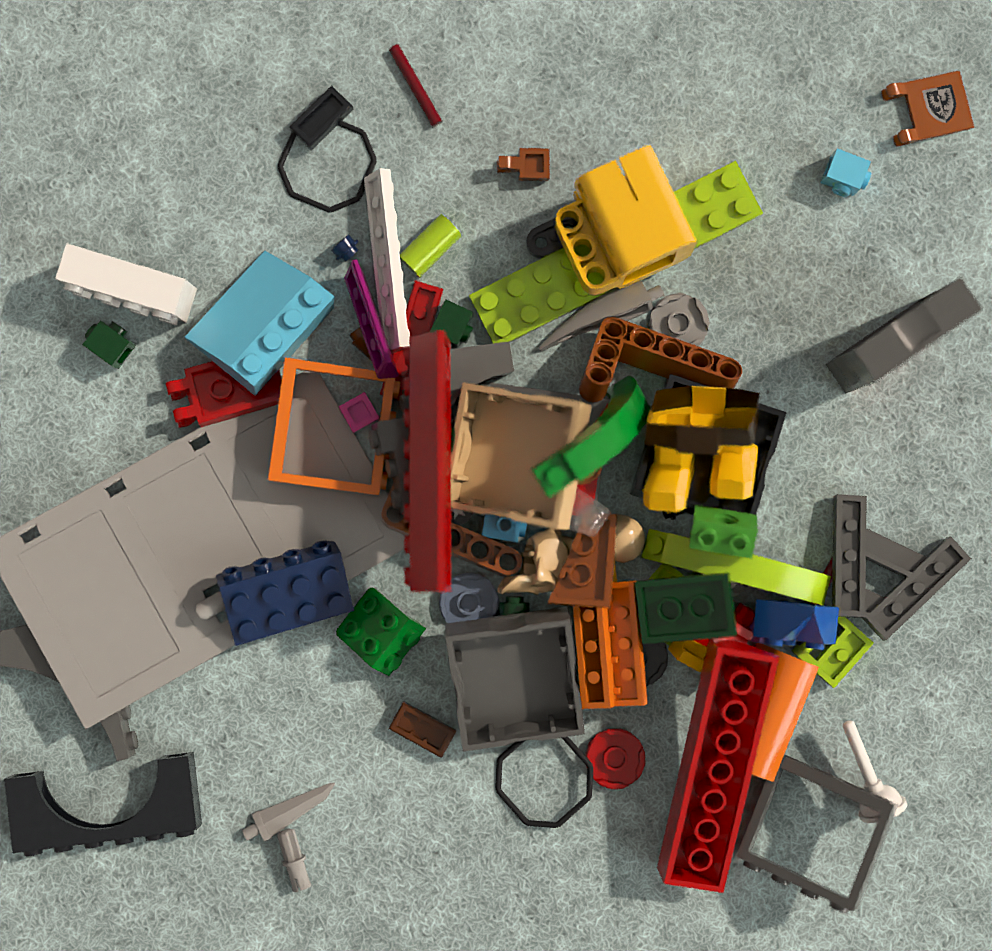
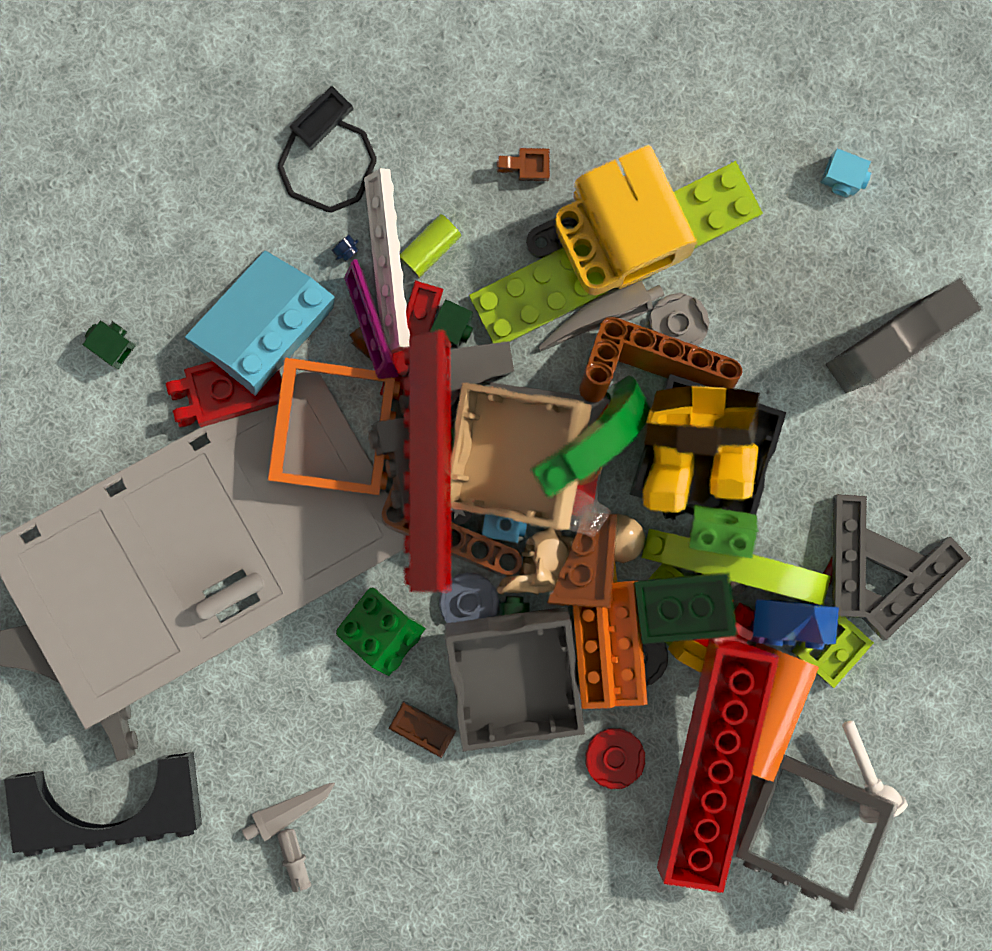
(127, 283): white brick -> none
(285, 591): dark blue bracket -> none
(358, 412): dark pink plate -> none
(415, 85): dark red bar -> none
(570, 813): black piece -> none
(935, 107): dark orange flag -> none

